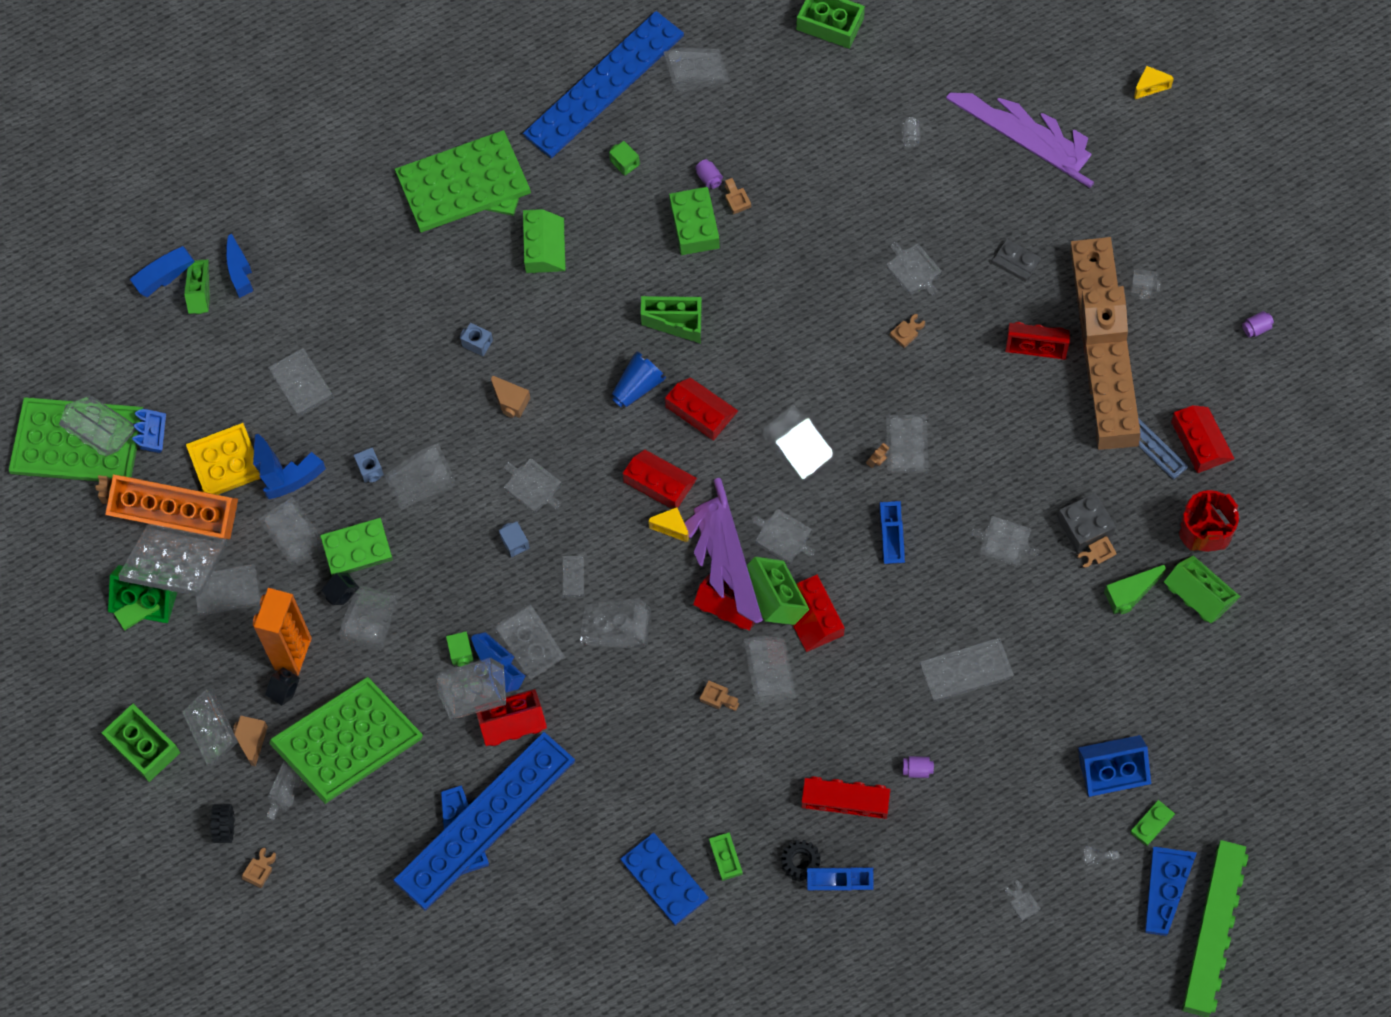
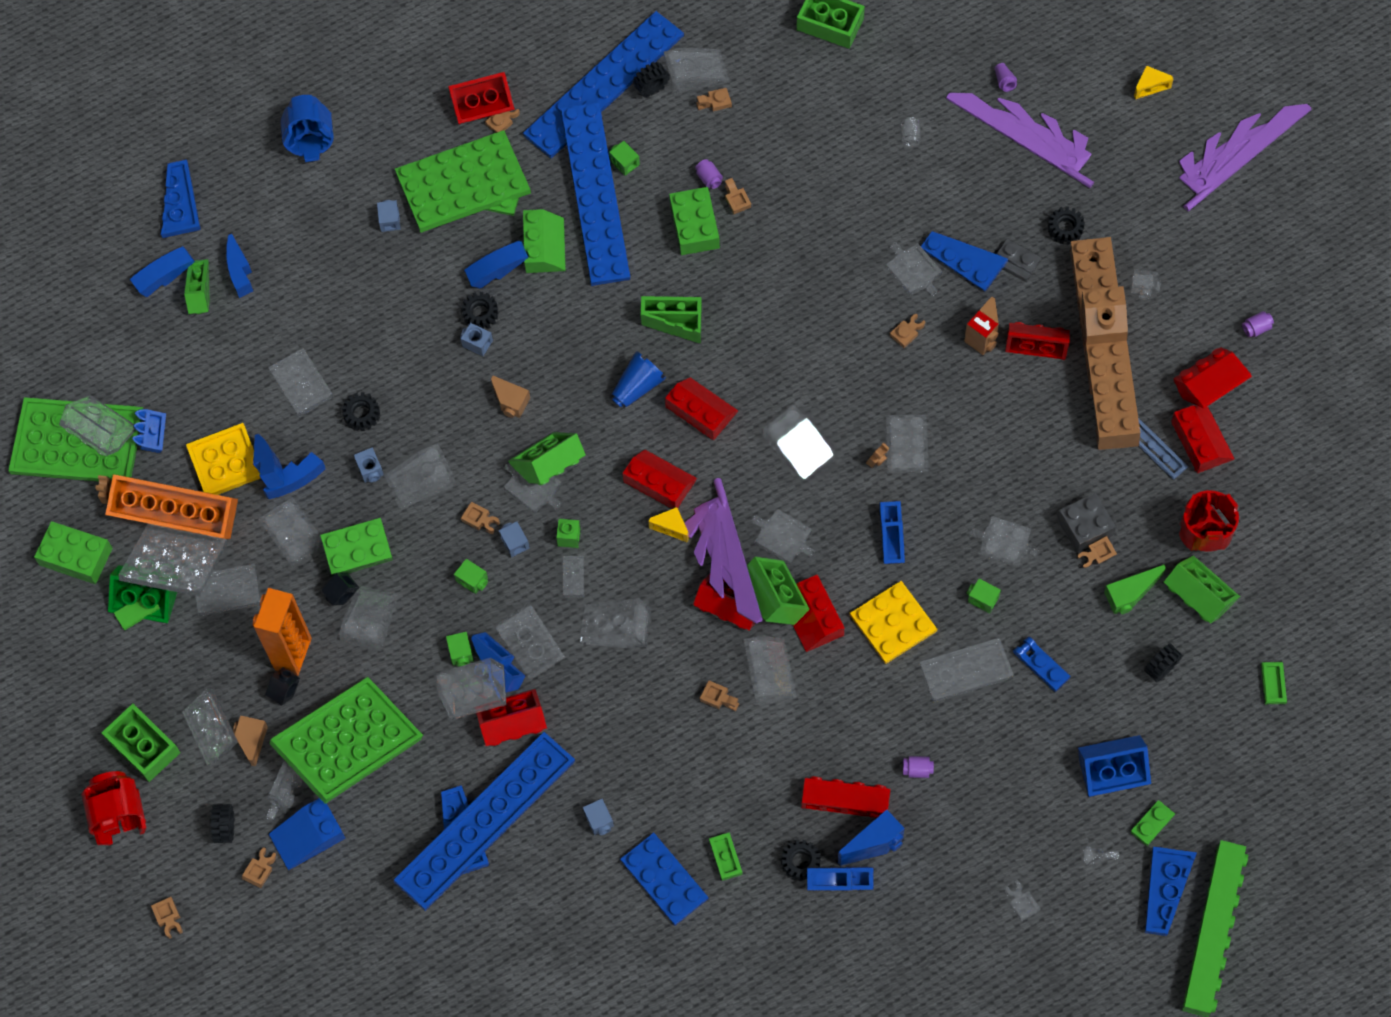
(73, 552): none -> bright green brick
(112, 799): none -> red piece
(166, 914): none -> medium nougat plate
(180, 206): none -> blue wing
(305, 116): none -> blue piece
(306, 833): none -> blue slope
(357, 401): none -> black tyre
(388, 215): none -> sand blue brick
(471, 576): none -> bright green brick
(478, 516): none -> medium nougat plate
(480, 300): none -> black tyre
(481, 97): none -> red slope
(496, 264): none -> blue slope
(501, 121): none -> medium nougat plate
(548, 457): none -> bright green slope
(568, 533): none -> bright green brick
(595, 194): none -> blue plate
(598, 817): none -> sand blue brick
(651, 79): none -> black tyre
(716, 99): none -> medium nougat plate
(875, 840): none -> blue slope
(893, 622): none -> yellow plate
(967, 260): none -> blue wing
(982, 328): none -> medium nougat slope
(983, 595): none -> bright green brick
(1005, 78): none -> medium lavender cone
(1042, 664): none -> blue plate
(1066, 215): none -> black tyre
(1163, 662): none -> black tyre
(1211, 378): none -> red slope
(1231, 156): none -> medium lavender animal
(1273, 683): none -> bright green tile

